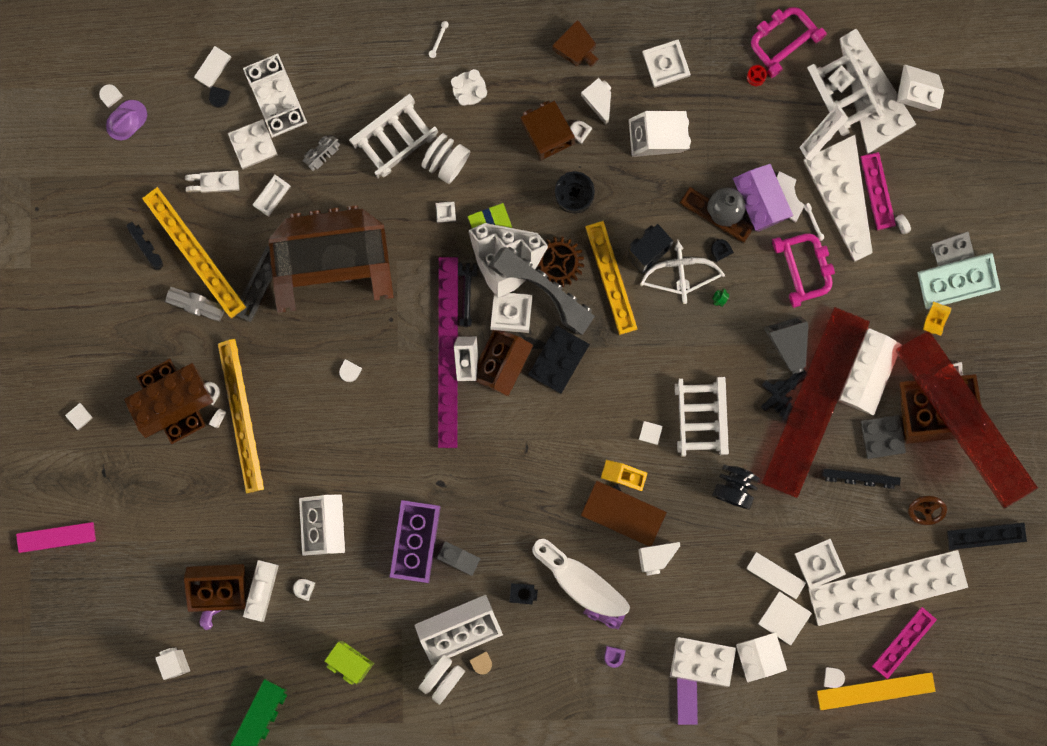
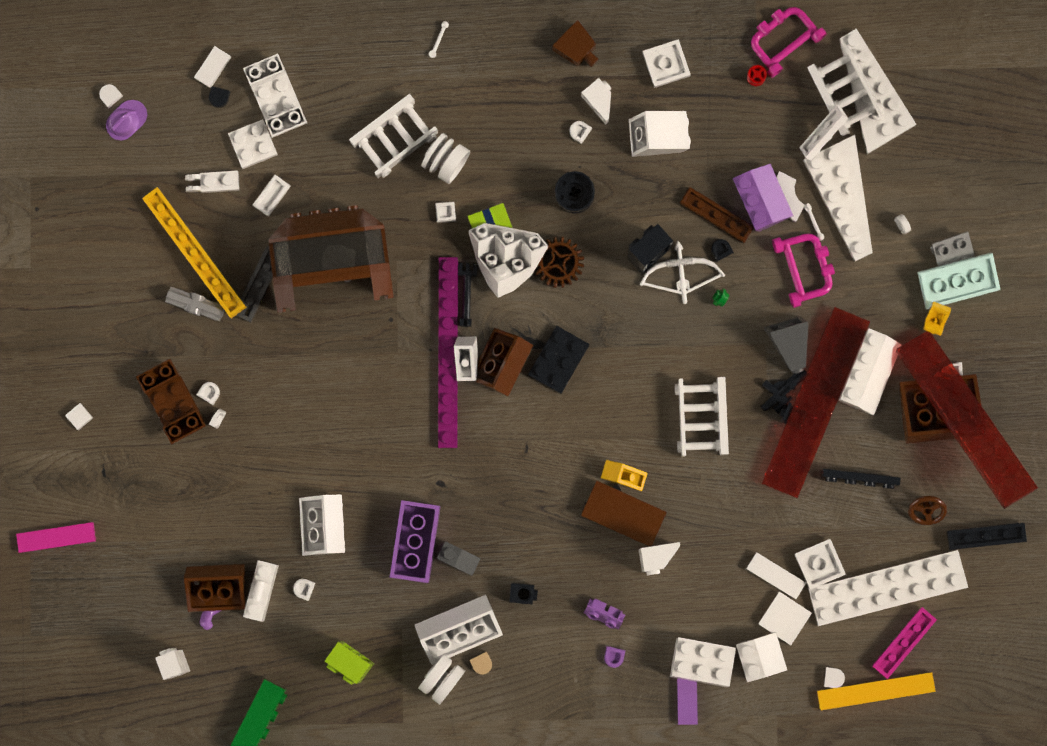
(145, 246): black hinge -> none
(168, 400): reddish brown brick -> none
(240, 416): yellow plate -> none
(325, 144): light grey hinge -> none
(349, 372): white tile -> none
(469, 88): white piece -> none
(511, 312): white plate -> none
(547, 130): reddish brown slope -> none
(572, 314): dark grey arch -> none
(581, 582): white plant -> none
(611, 278): yellow tile -> none
(650, 433): white tile -> none
(726, 206): dark grey cylinder -> none
(736, 487): black wheel -> none
(841, 78): white tile -> none
(877, 191): dark pink tile -> none
(883, 437): dark grey plate -> none
(920, 89): white slope -> none

